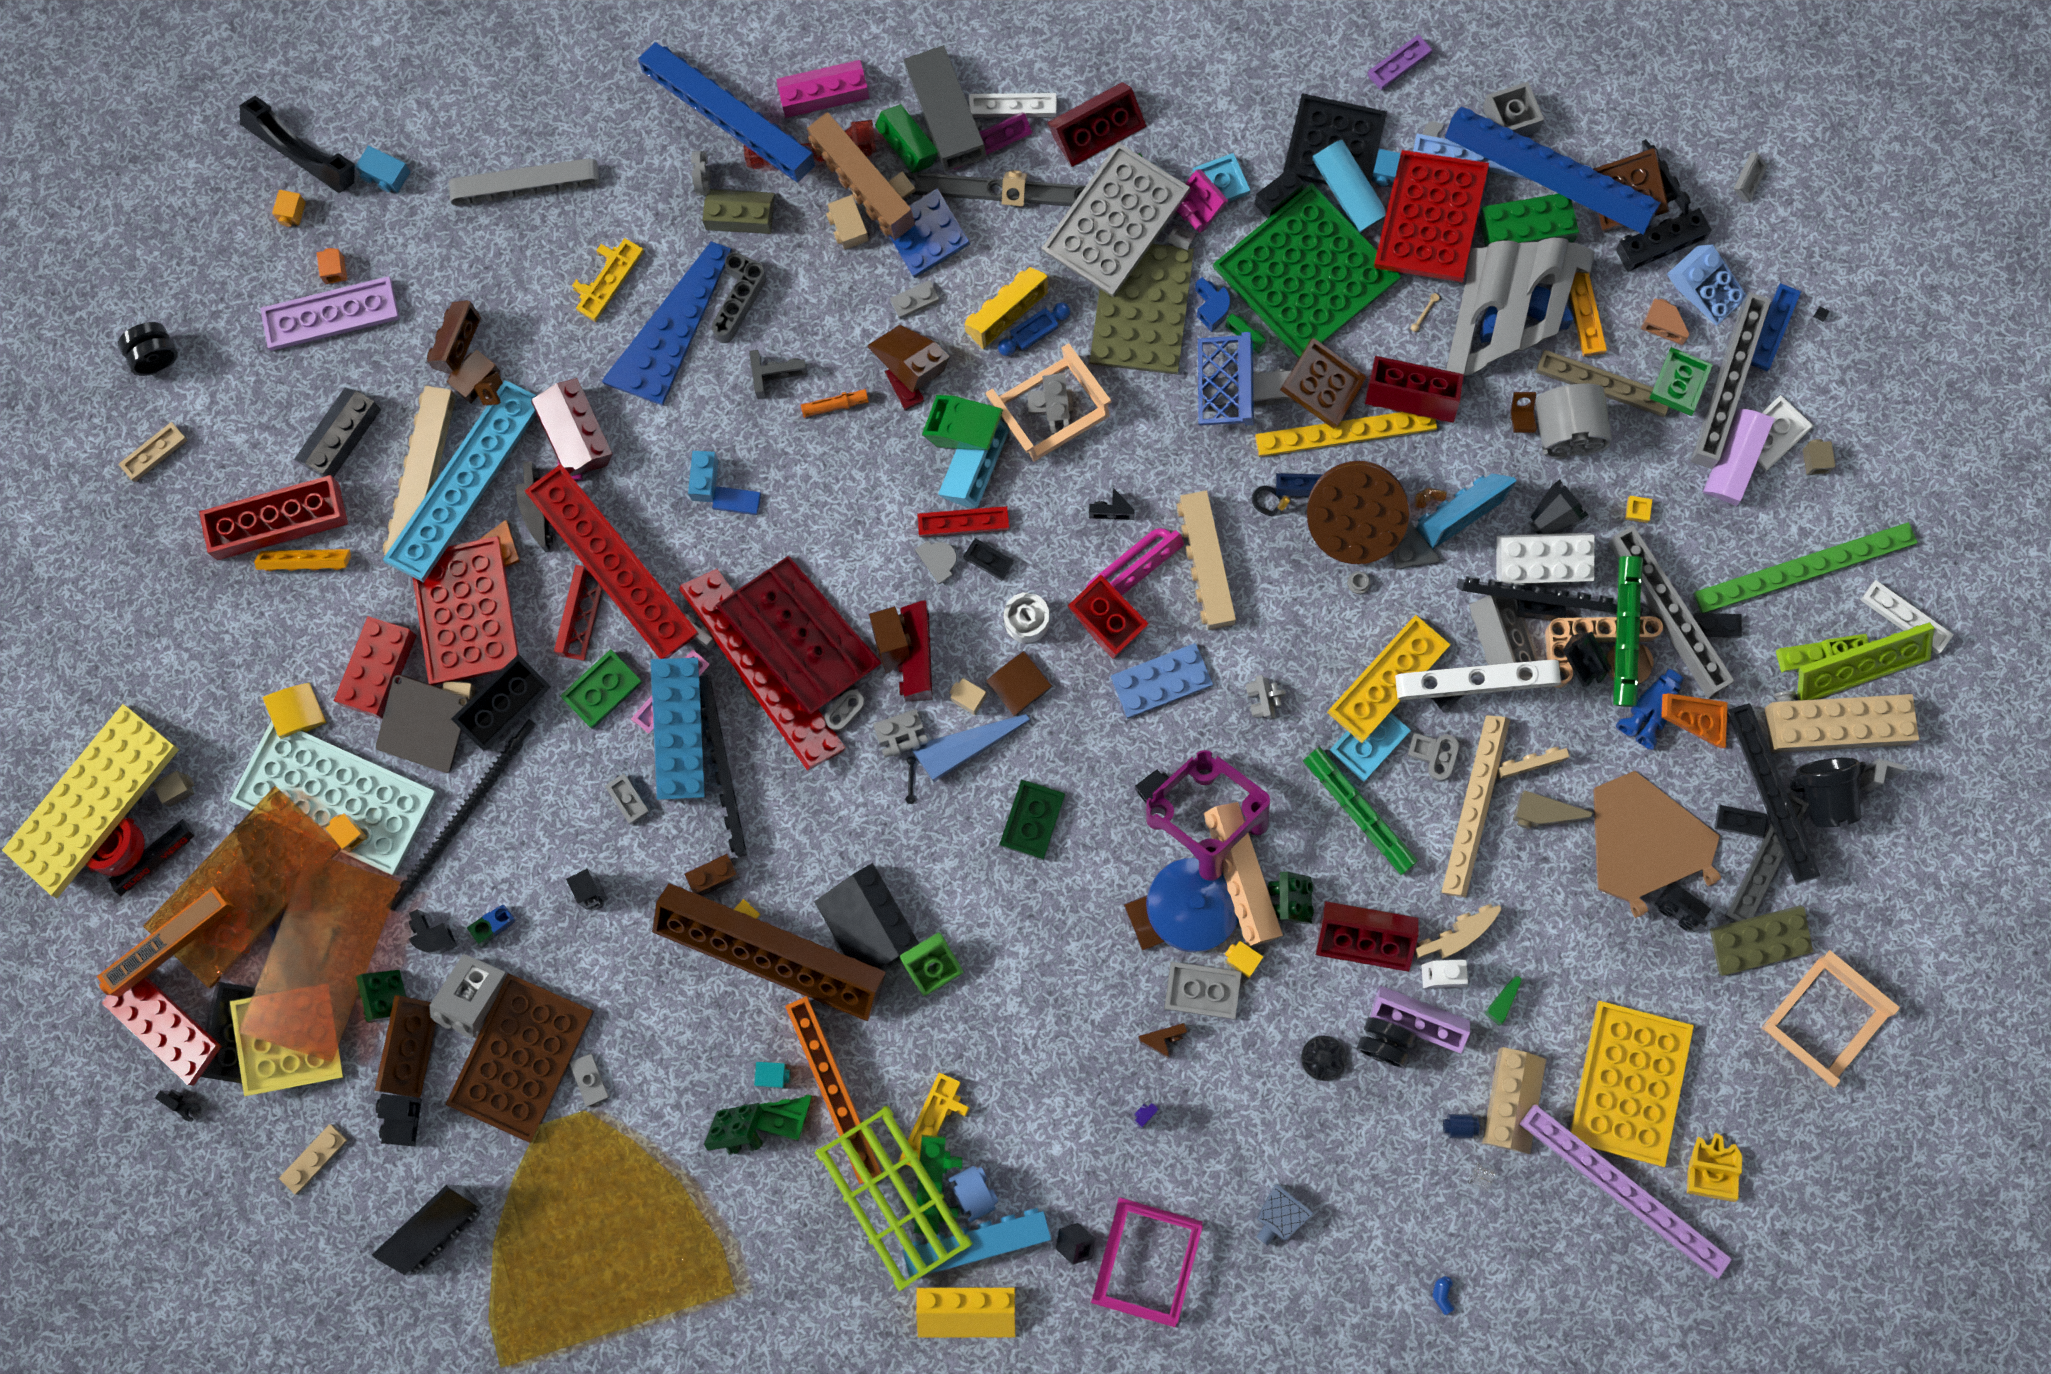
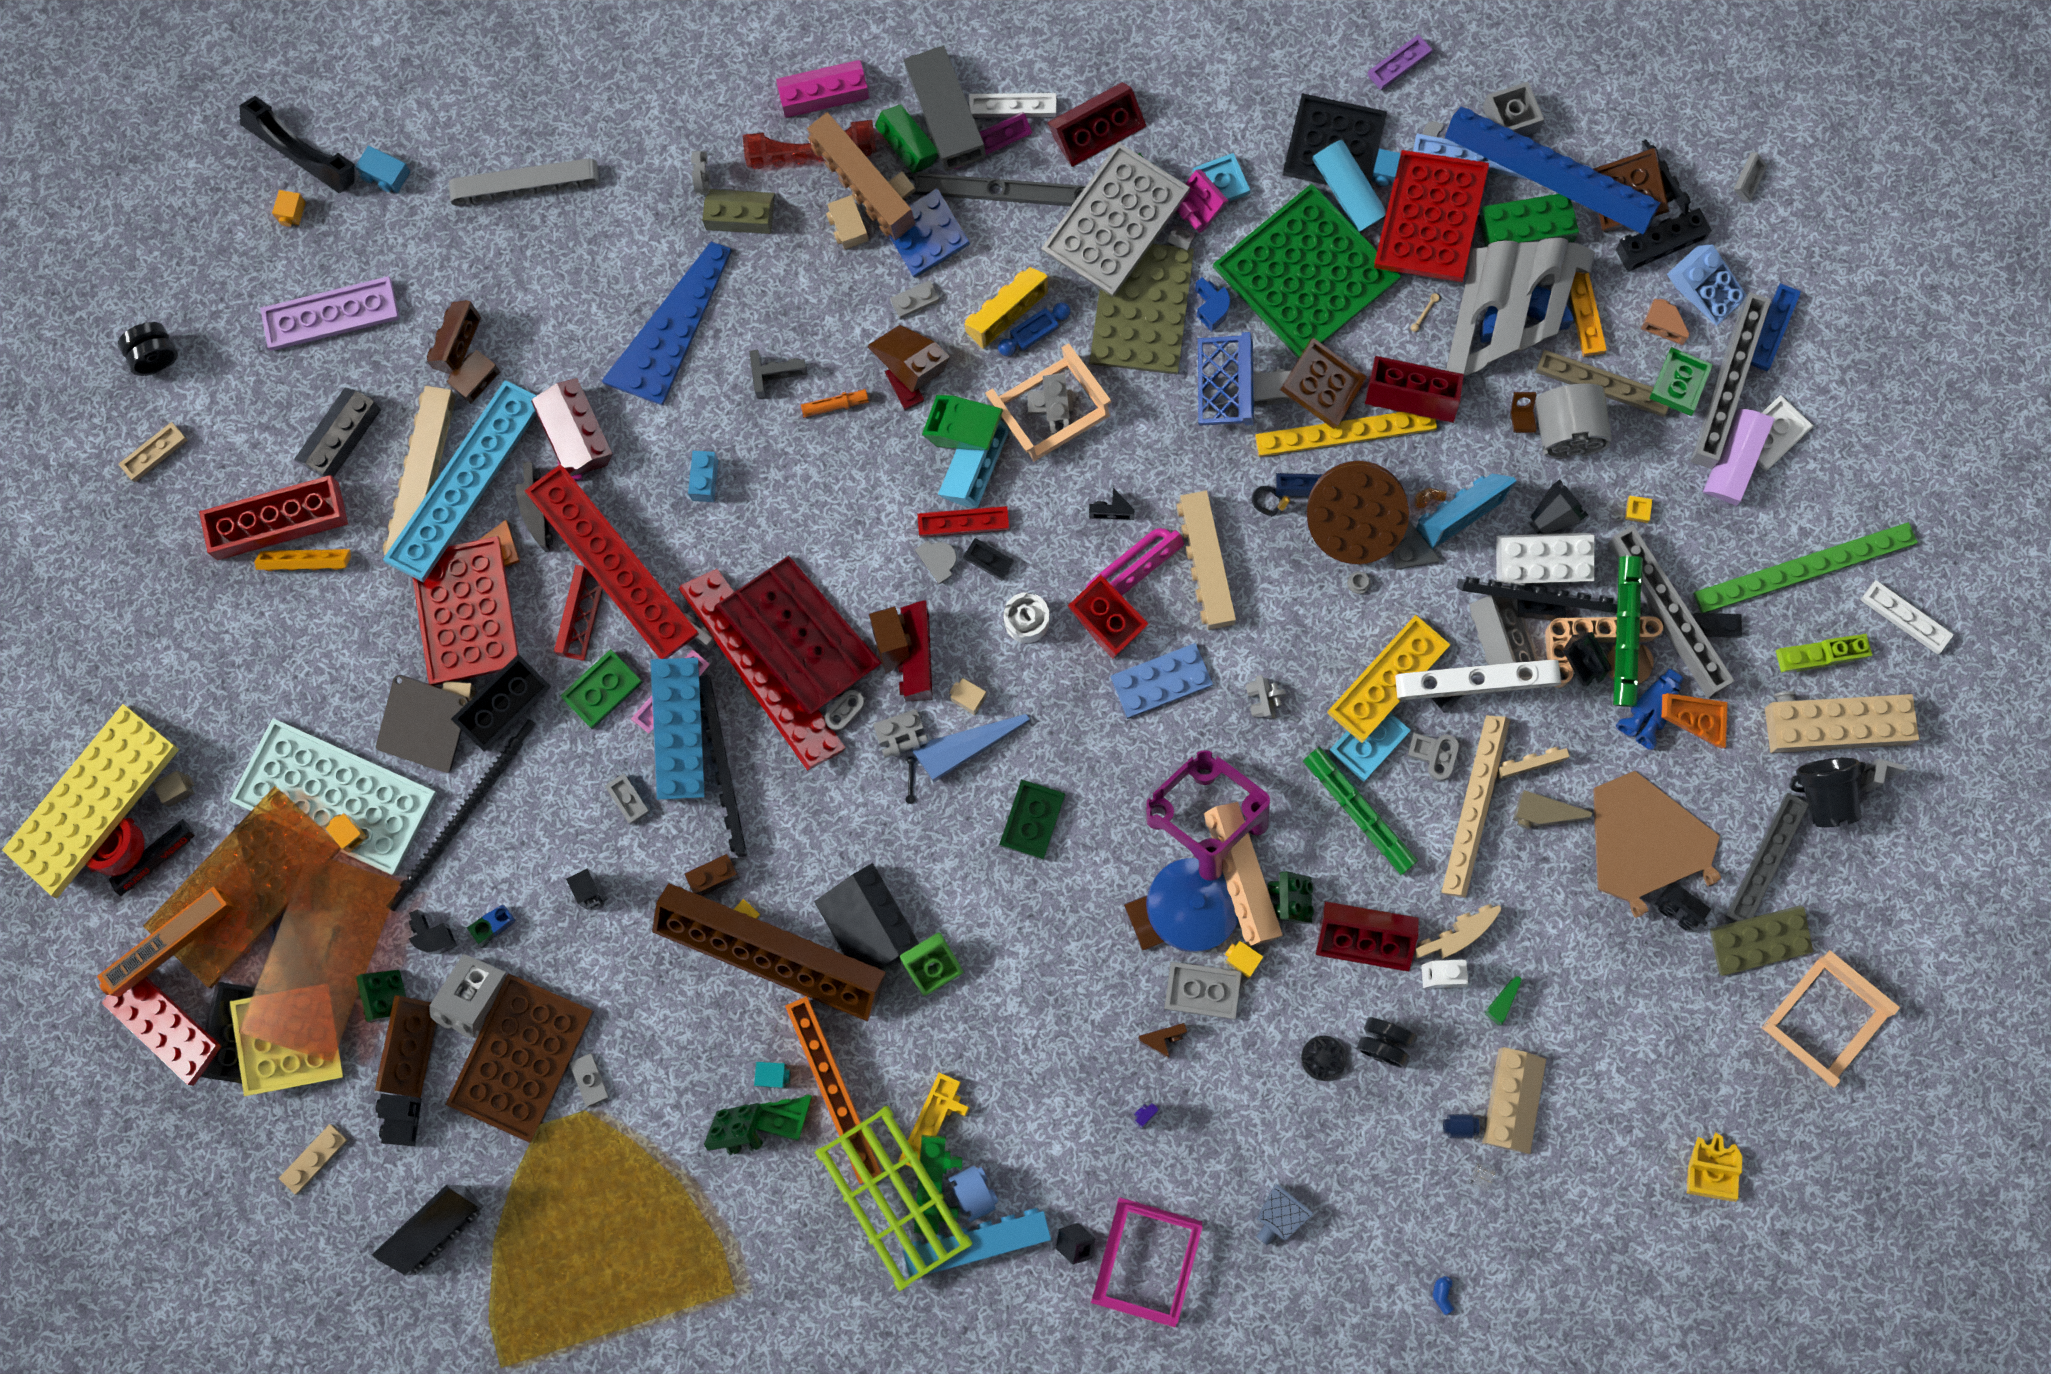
(173, 1101): black plate -> none
(294, 710): yellow slope -> none
(331, 266): orange brick -> none
(373, 665): red brick -> none
(488, 389): reddish brown bracket -> none
(617, 268): yellow hinge -> none
(727, 112): blue brick -> none
(734, 300): dark grey beam -> none
(736, 500): blue tile -> none
(965, 1312): yellow slope -> none
(1017, 180): tan bracket -> none
(1019, 683): reddish brown slope -> none
(1150, 784): black brick -> none
(1238, 325): green plate -> none
(1278, 193): black brick -> none
(1421, 1019): lavender brick -> none
(1625, 1192): lavender plate -> none
(1631, 1083): yellow plate -> none
(1740, 821): black plate -> none
(1773, 794): black plate -> none
(1818, 457): dark tan brick -> none
(1821, 313): black piece -> none
(1865, 662): lime plate -> none

